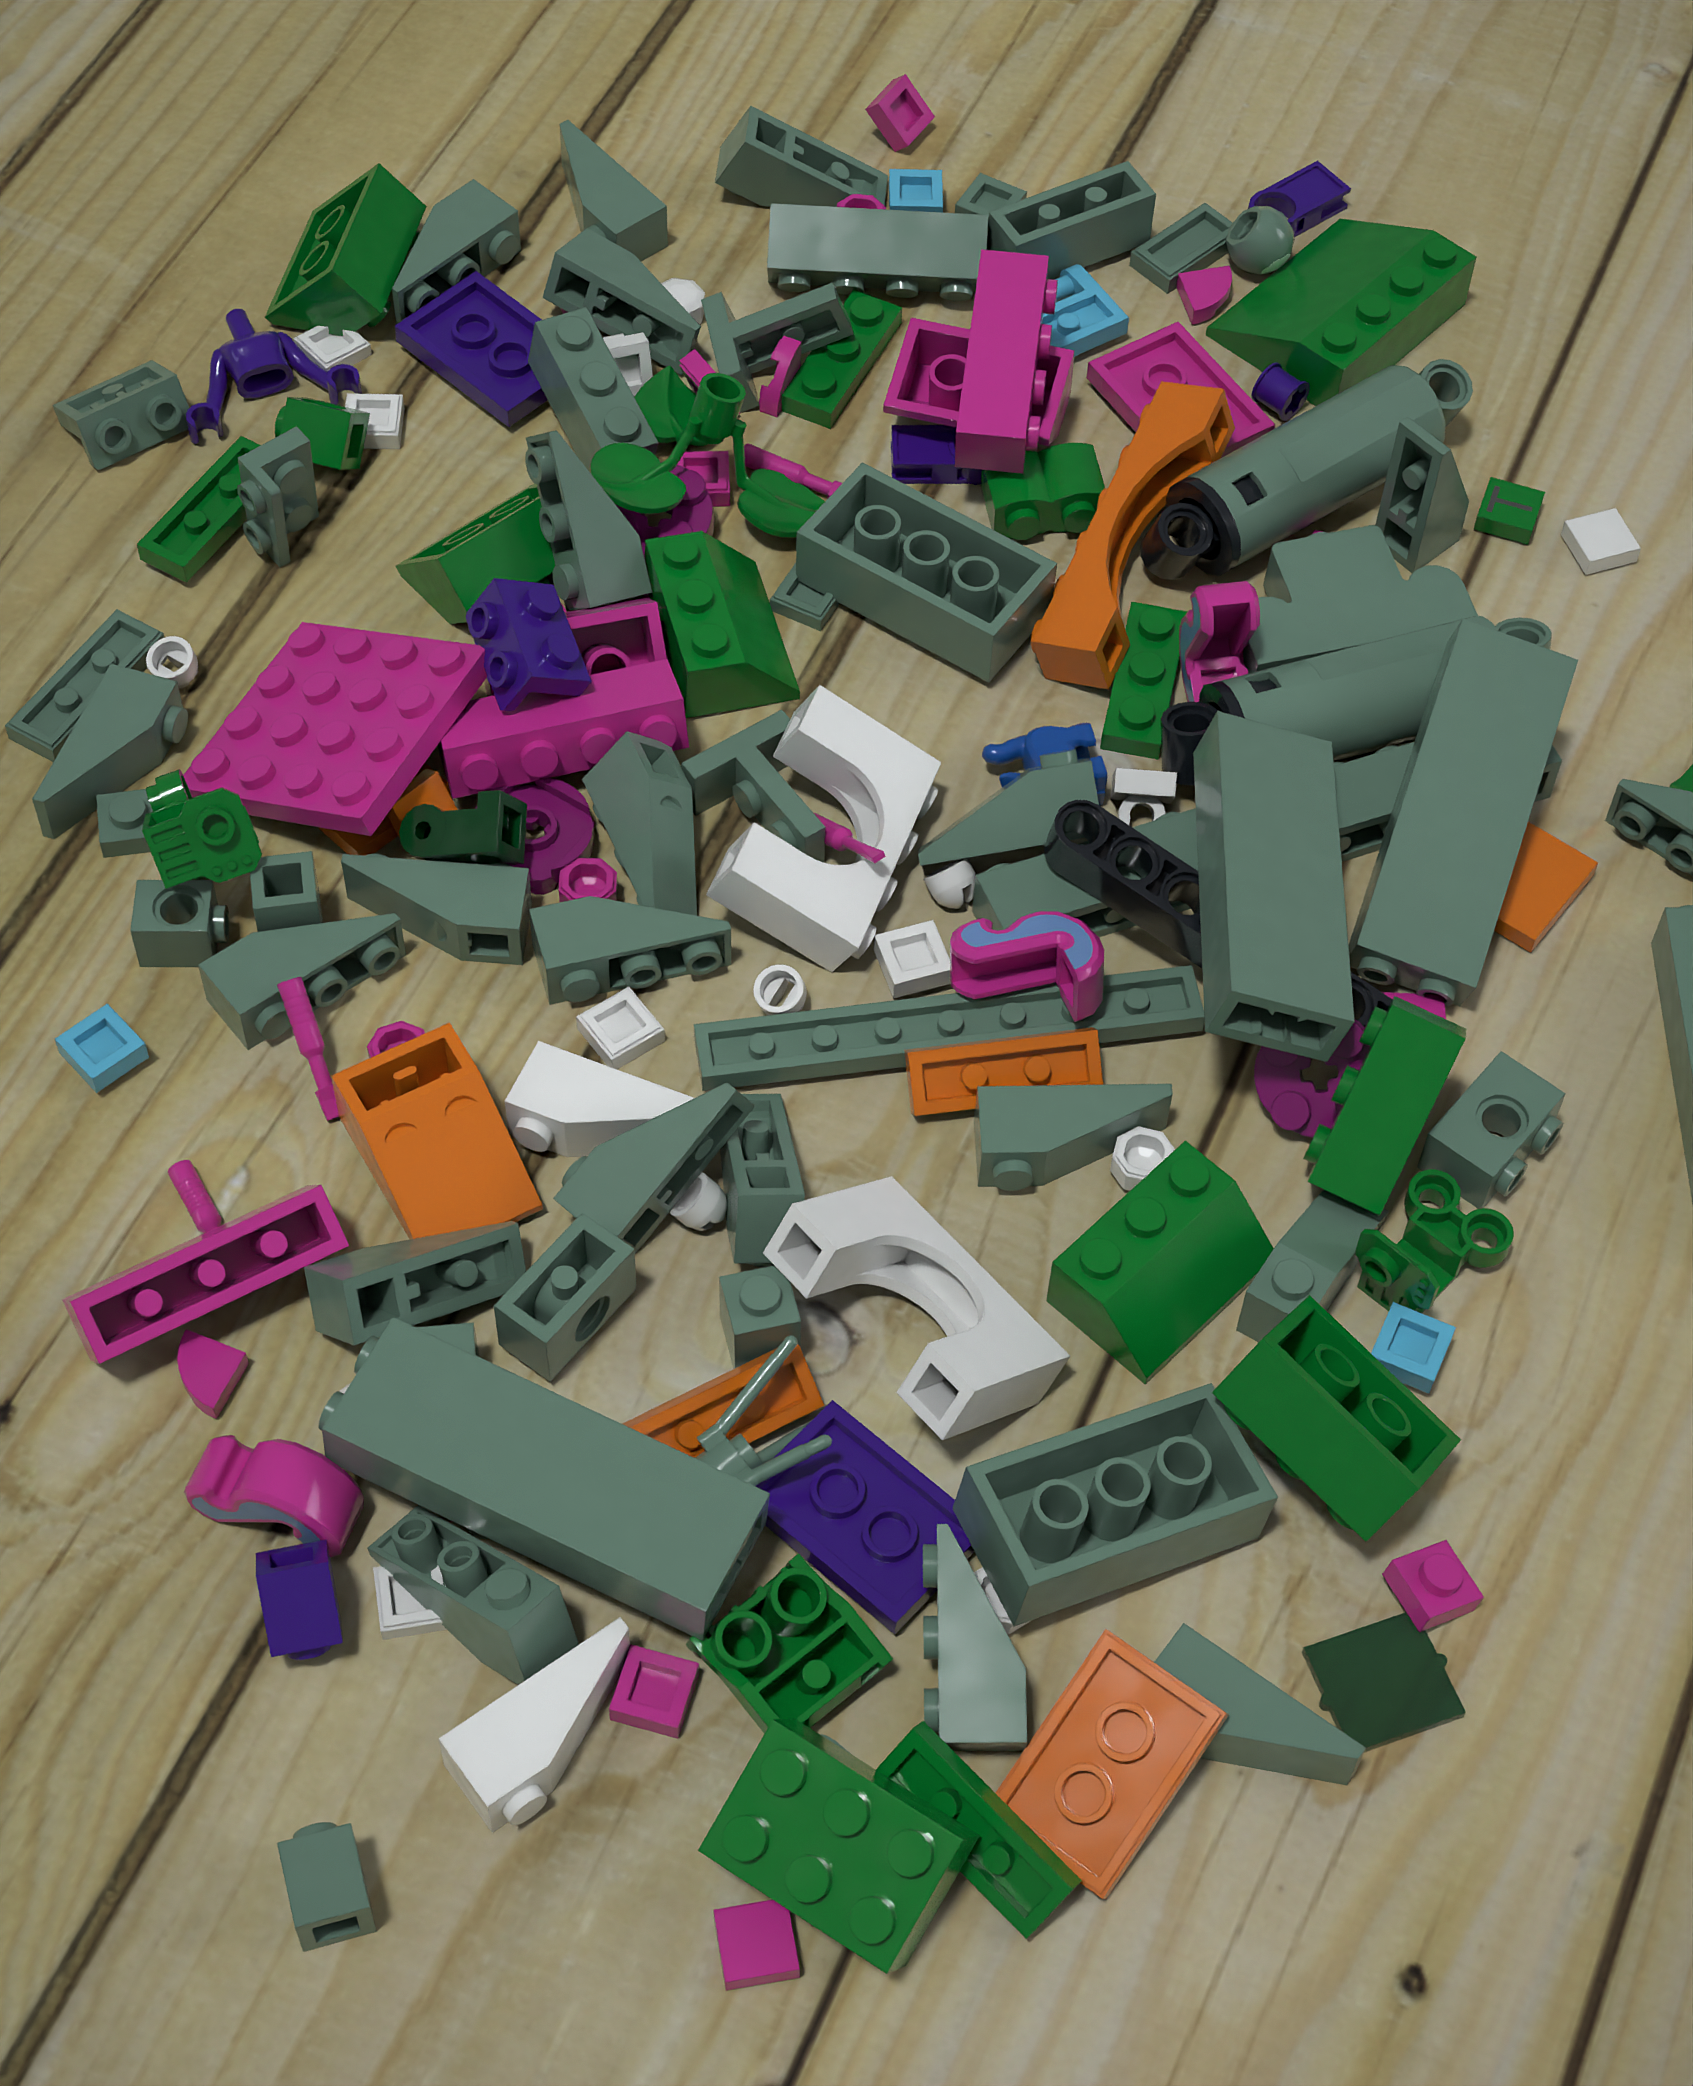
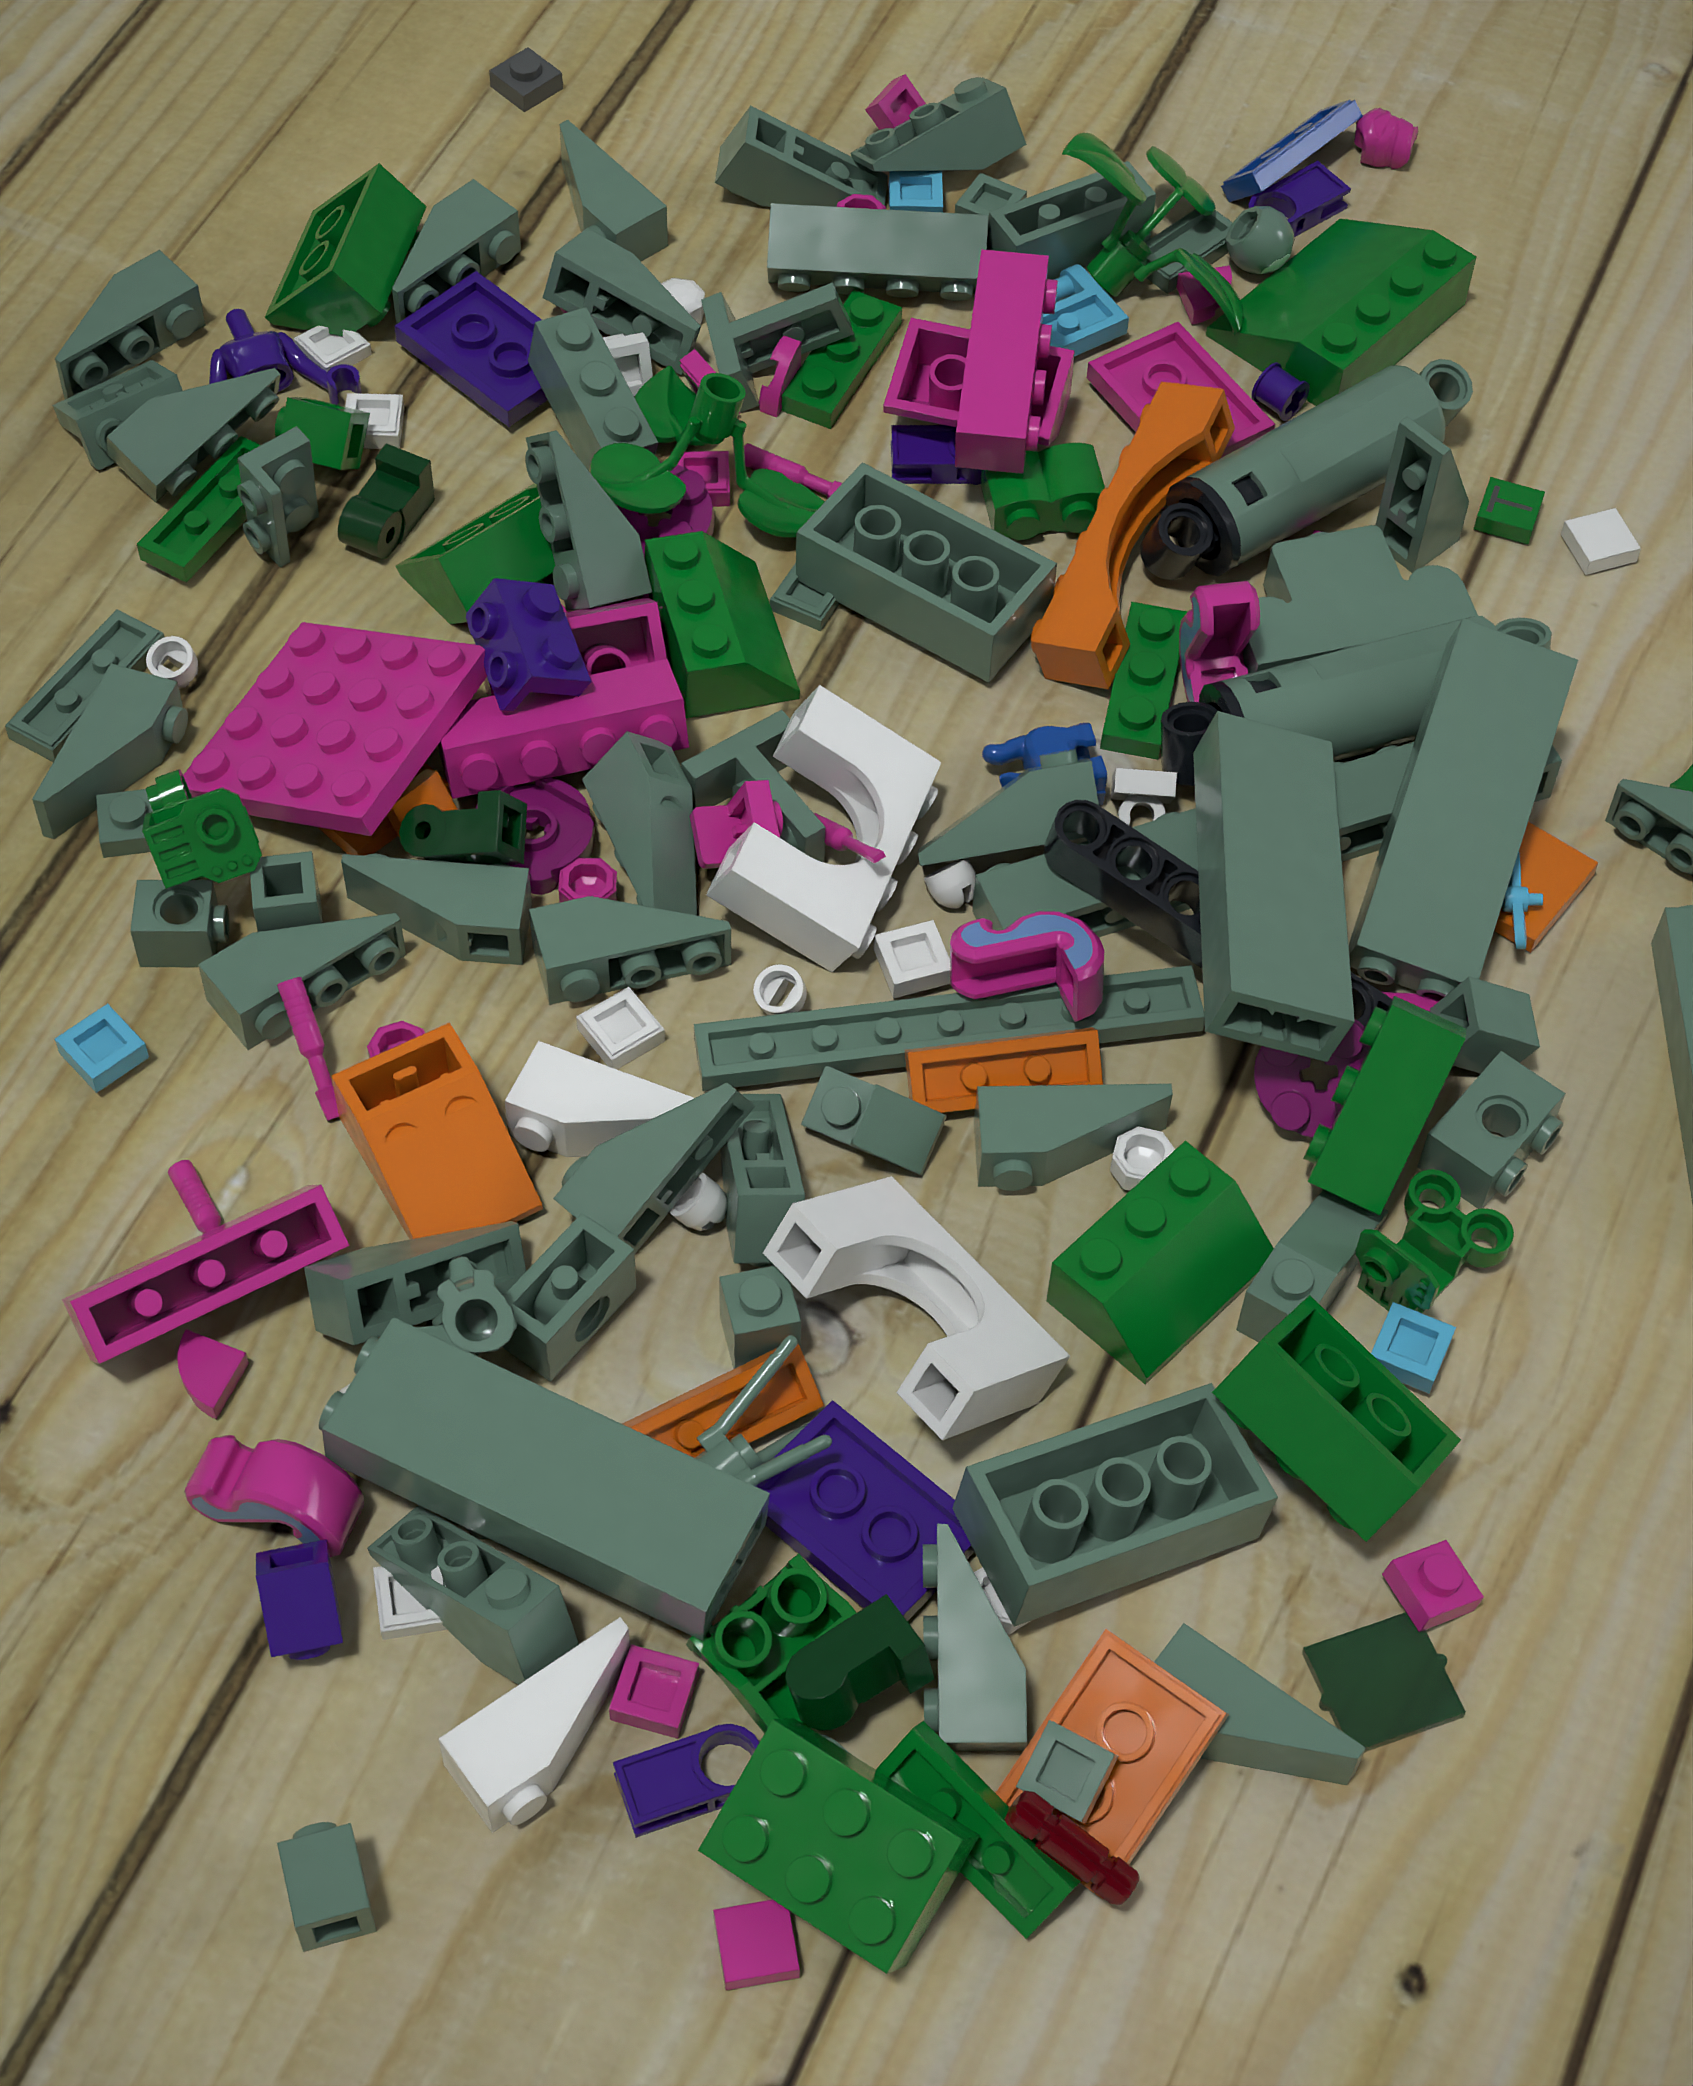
(129, 322): none -> sand green slope
(179, 430): none -> sand green slope
(388, 503): none -> dark green leg
(474, 1309): none -> sand green animal
(526, 79): none -> dark grey plate
(667, 1781): none -> dark purple piece
(720, 826): none -> dark pink bracket
(856, 1664): none -> dark green leg
(874, 1120): none -> sand green slope
(958, 133): none -> sand green slope
(1067, 1771): none -> sand green plate
(1072, 1848): none -> dark red axle
(1126, 255): none -> green plant
(1291, 150): none -> tile
(1384, 139): none -> dark pink arm
(1494, 1022): none -> sand green brick
(1517, 902): none -> medium azure piece

